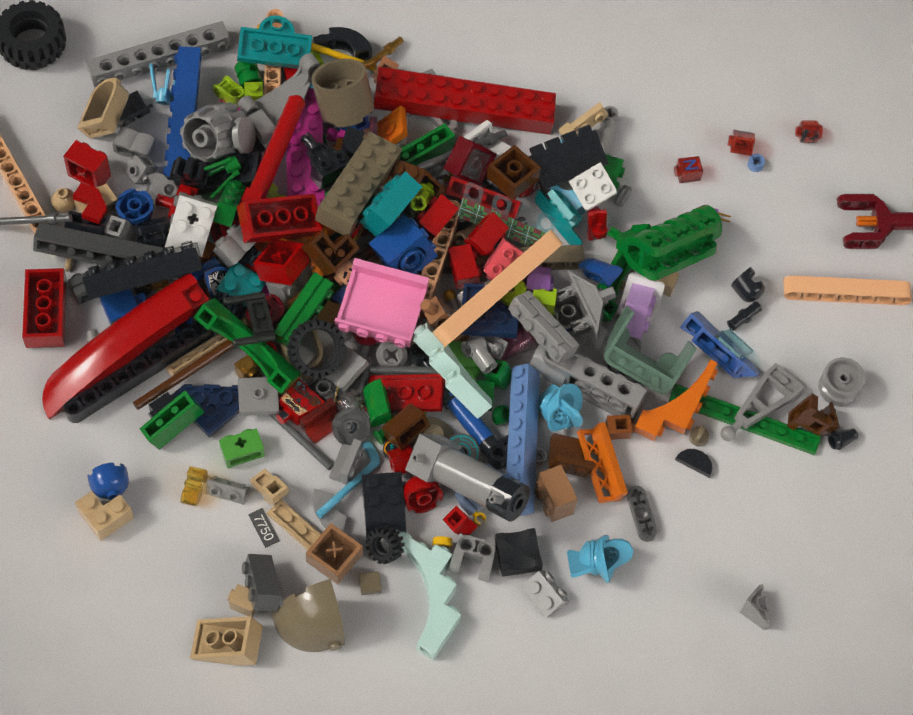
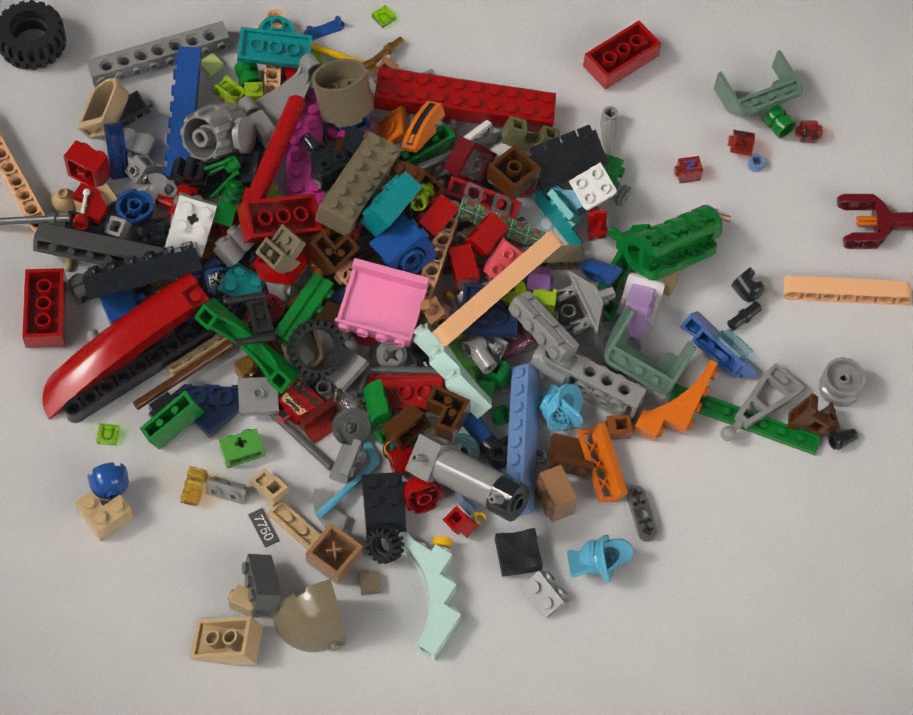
(80, 220): none -> red hinge
(108, 434): none -> clear neon green tile
(116, 150): none -> clear blue tile
(164, 95): medium azure plant -> none
(211, 64): none -> yellowish green tile
(281, 250): none -> dark tan brick
(325, 29): none -> blue piece
(347, 40): black arch -> none
(384, 16): none -> clear neon green tile
(423, 126): none -> orange slope
(451, 411): none -> reddish brown brick
(473, 554): light grey piece -> none
(516, 134): none -> olive arch
(591, 117): tan plate -> none
(622, 54): none -> red brick
(696, 460): black tile -> none
(699, 436): dark tan tile -> none
(755, 608): light grey slope -> none
(779, 121): none -> green wheel
(781, 90): none -> sand green windscreen

